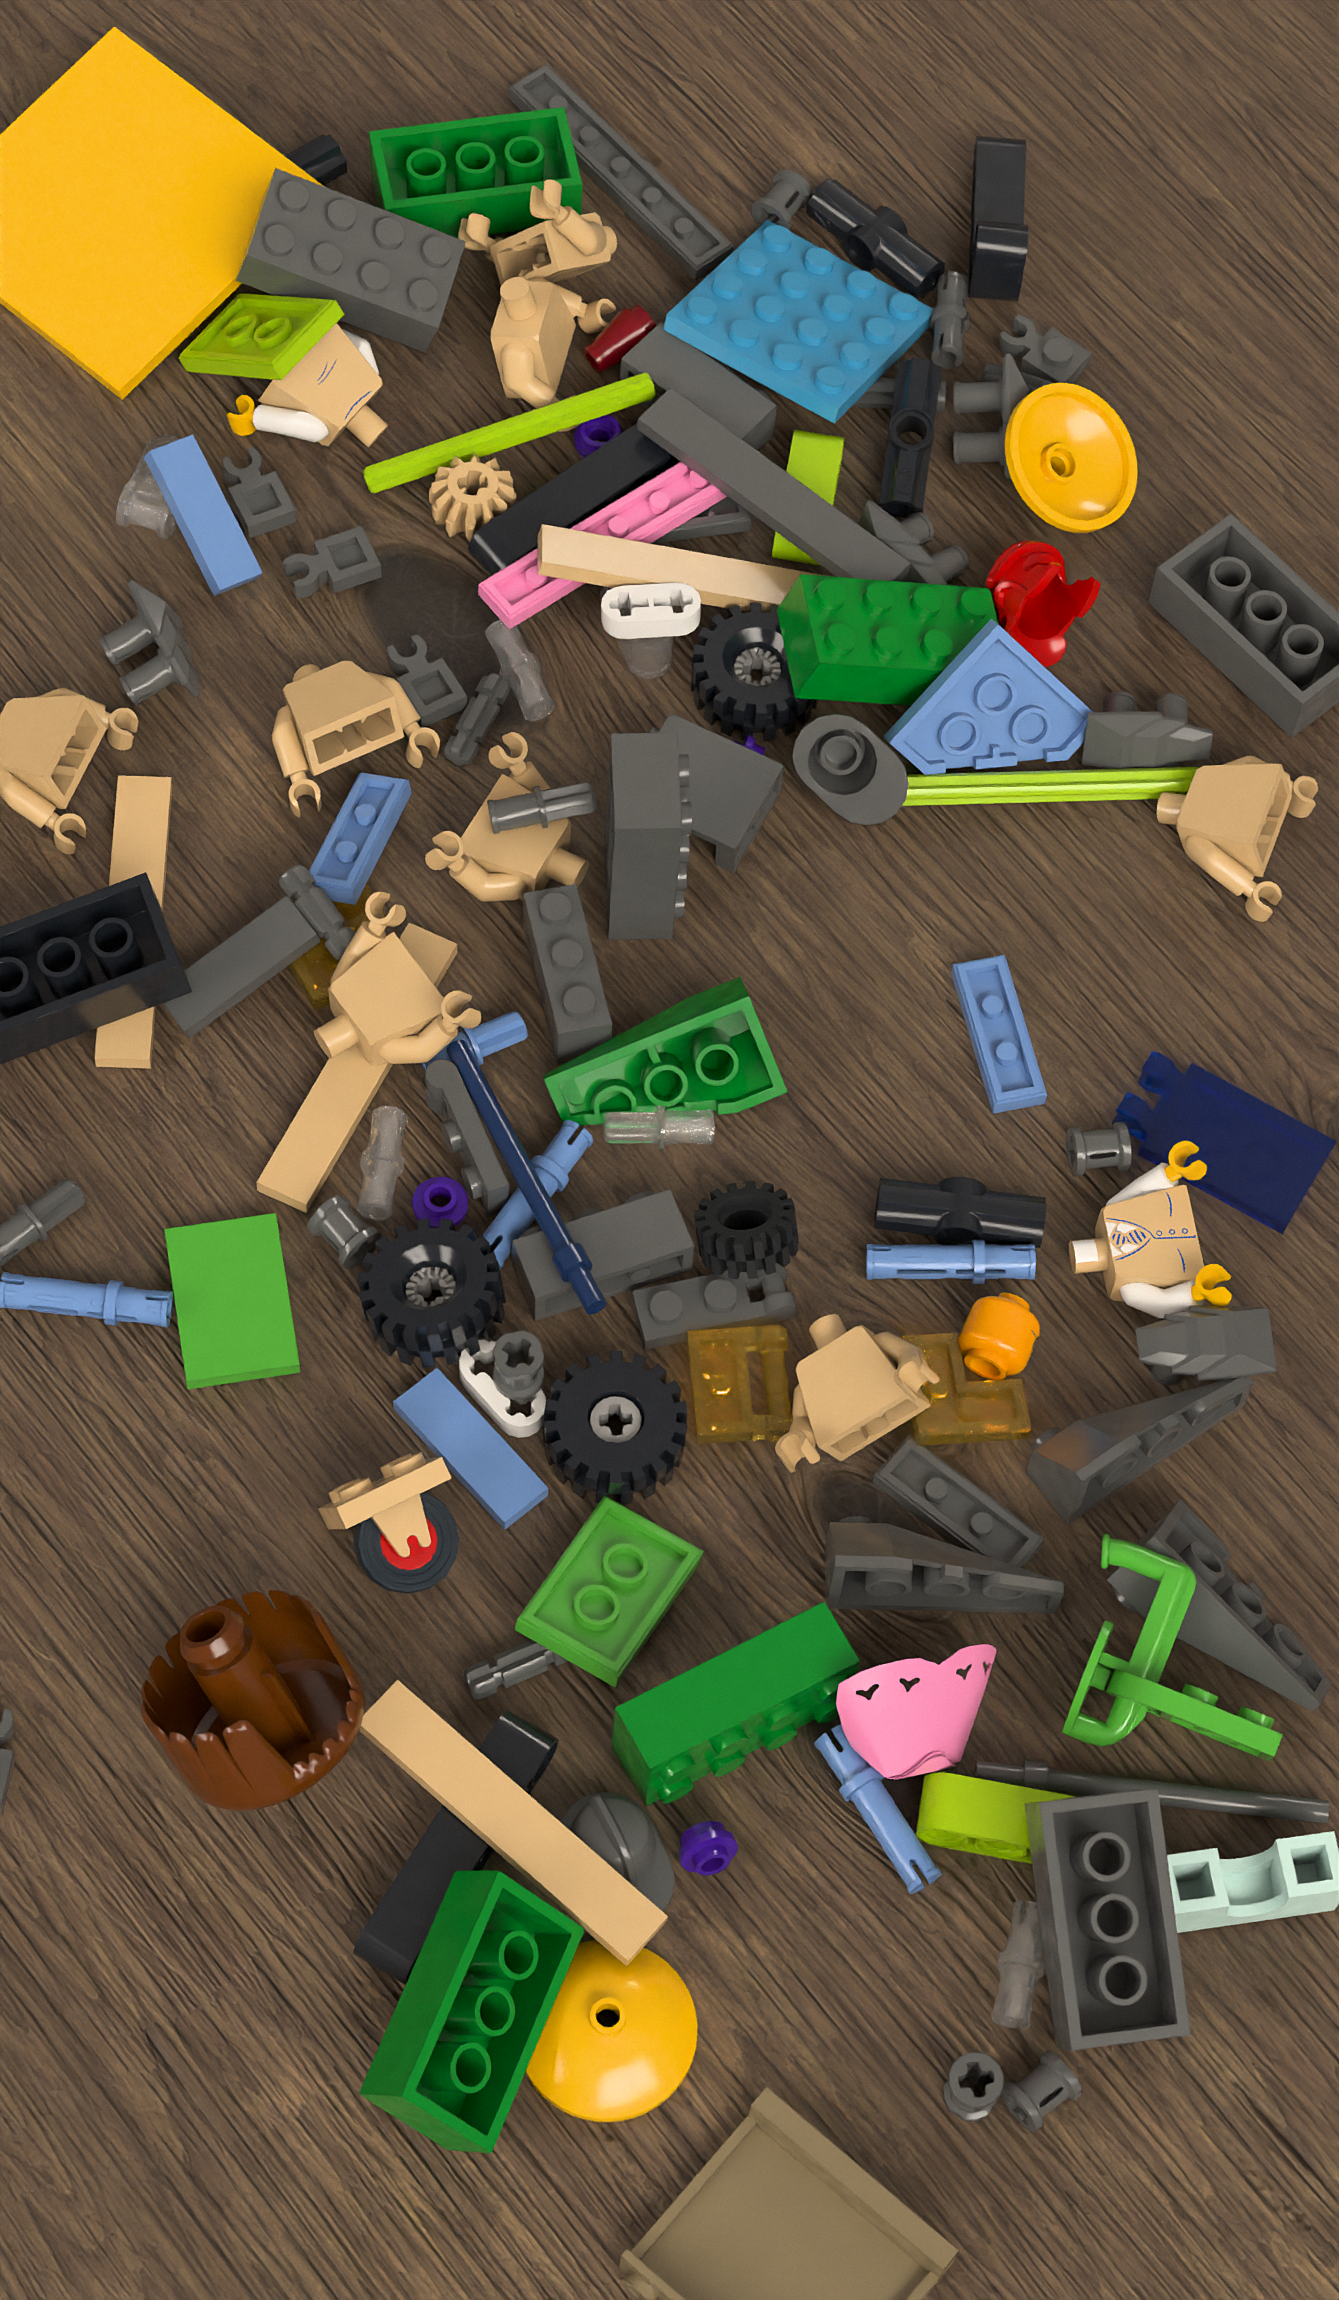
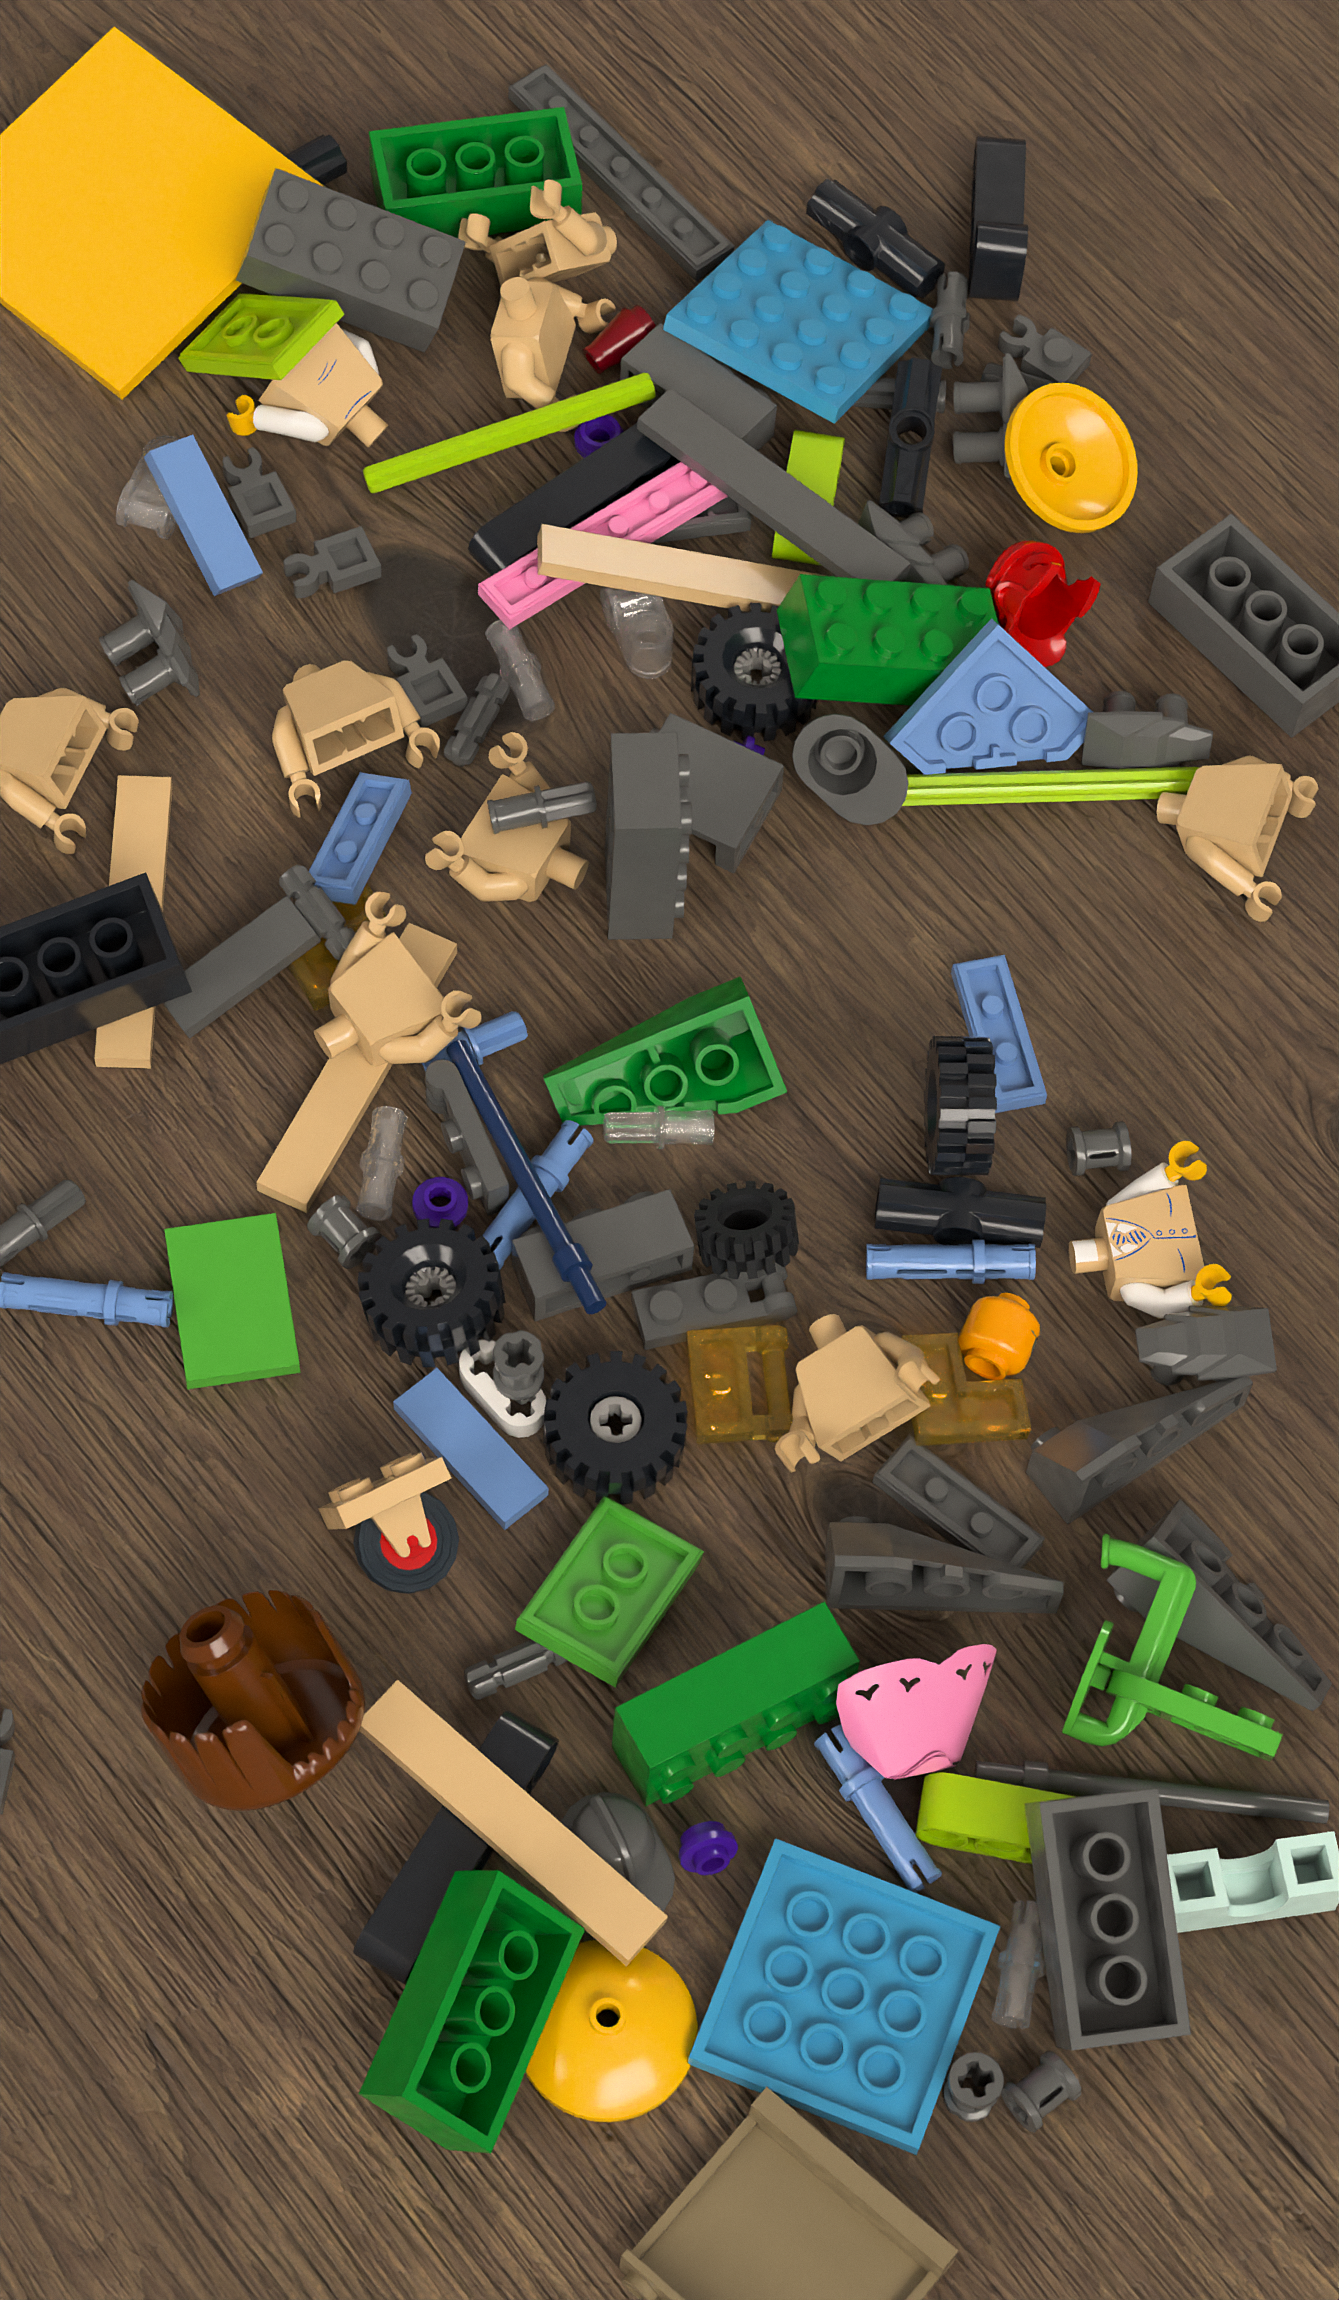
(470, 495): tan gear -> none
(566, 971): dark grey brick -> none
(650, 610): white beam -> none
(782, 199): dark grey bush -> none
(844, 1996): none -> dark azure plate
(960, 1105): none -> black bush
(1251, 1150): clear blue tile -> none

